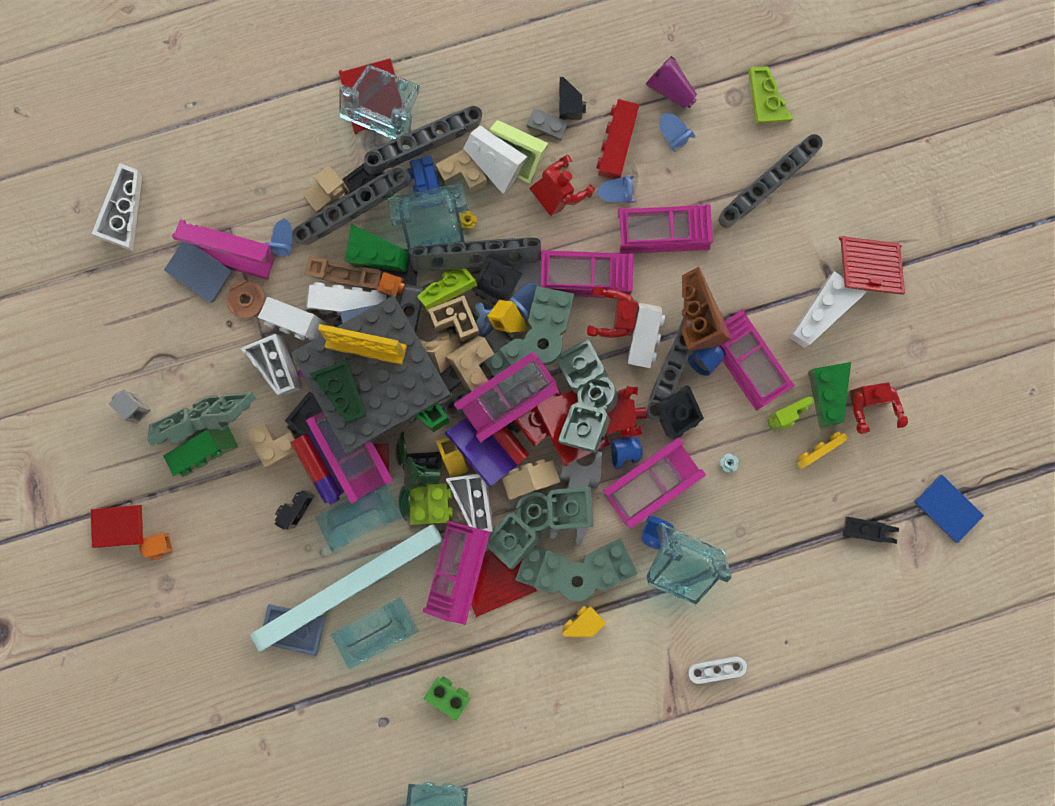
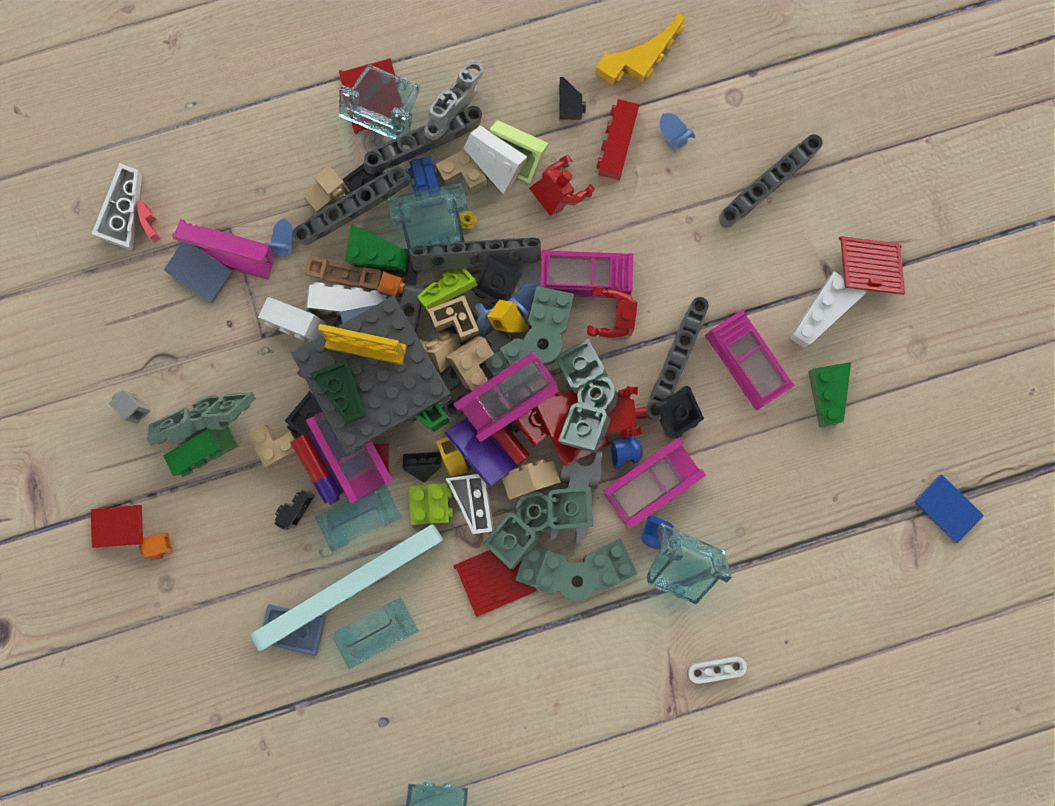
(146, 218): none -> coral slope
(236, 294): nougat plate -> none
(274, 363): white wedge -> none
(412, 473): dark green plant -> none
(444, 702): bright green brick -> none
(453, 100): none -> light grey piece
(457, 573): dark pink piece -> none
(547, 124): light grey plate -> none
(585, 624): yellow slope -> none
(617, 190): medium blue piece -> none
(639, 60): none -> yellow arch
(645, 335): white wedge -> none
(665, 229): dark pink piece -> none
(673, 84): magenta cone -> none
(703, 321): dark orange wedge -> none
(709, 357): blue helmet -> none
(724, 463): light aqua plate -> none
(766, 99): lime wing -> none
(786, 417): lime plate -> none
(821, 449): yellow plate -> none
(868, 530): black hinge -> none
(872, 396): red torso -> none

